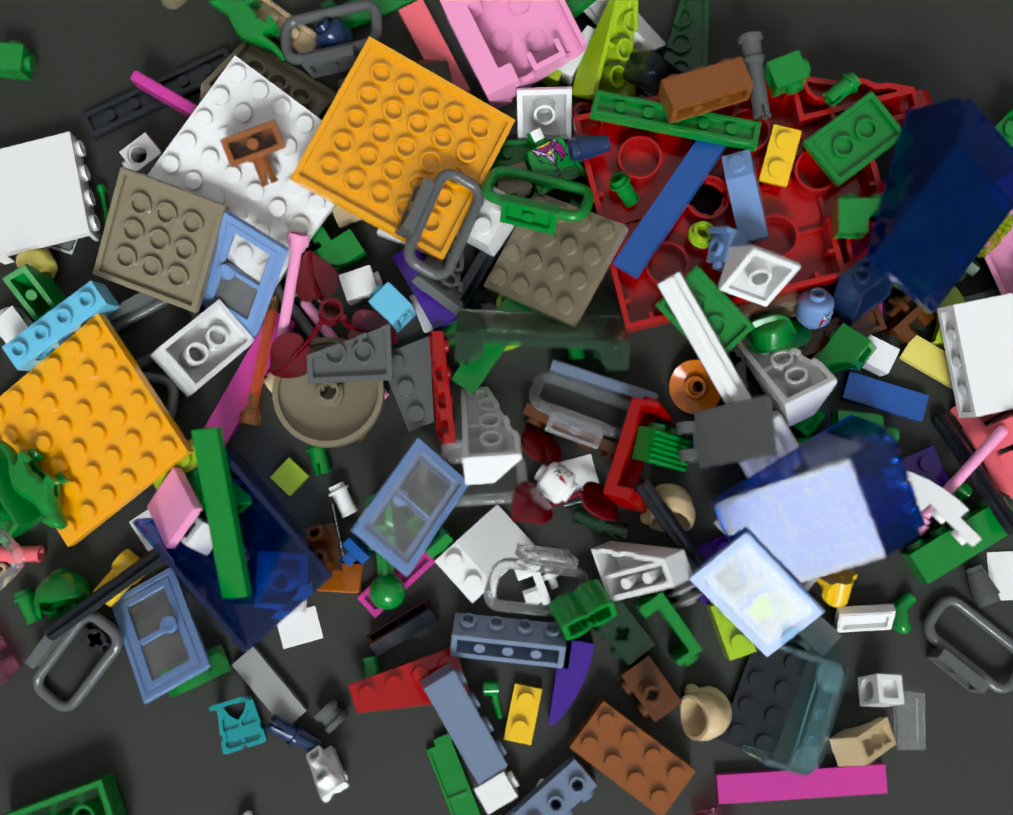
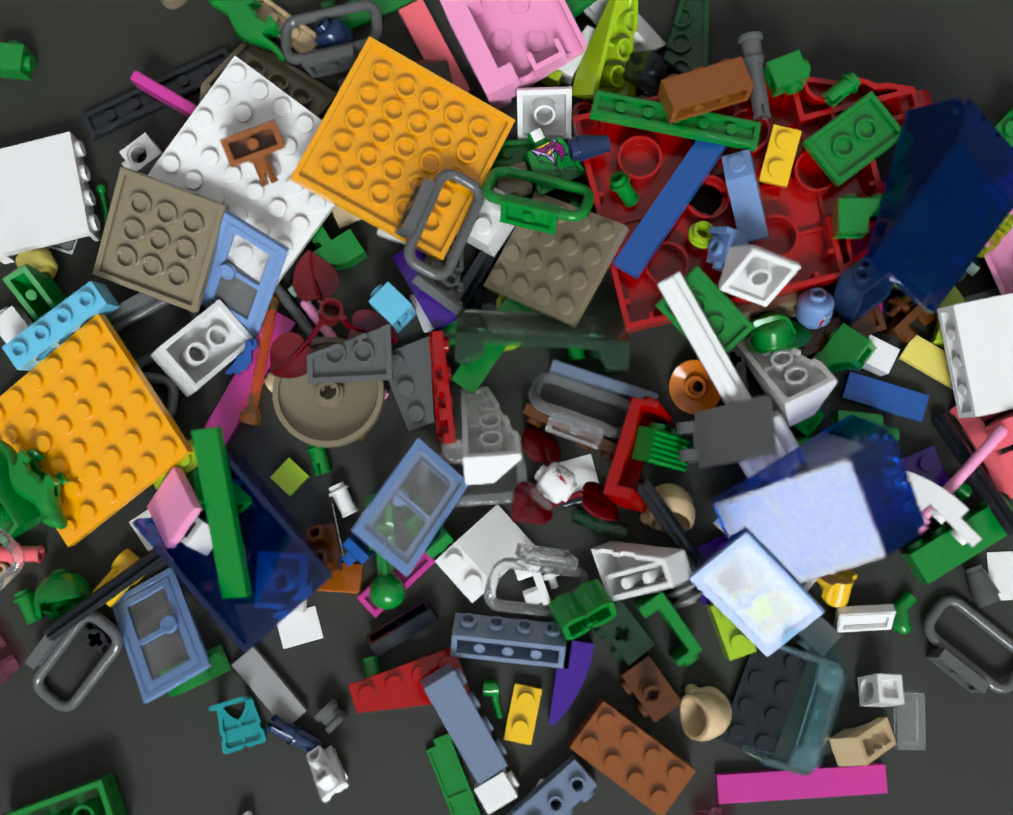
(243, 361): none -> blue piece
(297, 244): bright pink piece -> none
(359, 284): white brick -> none

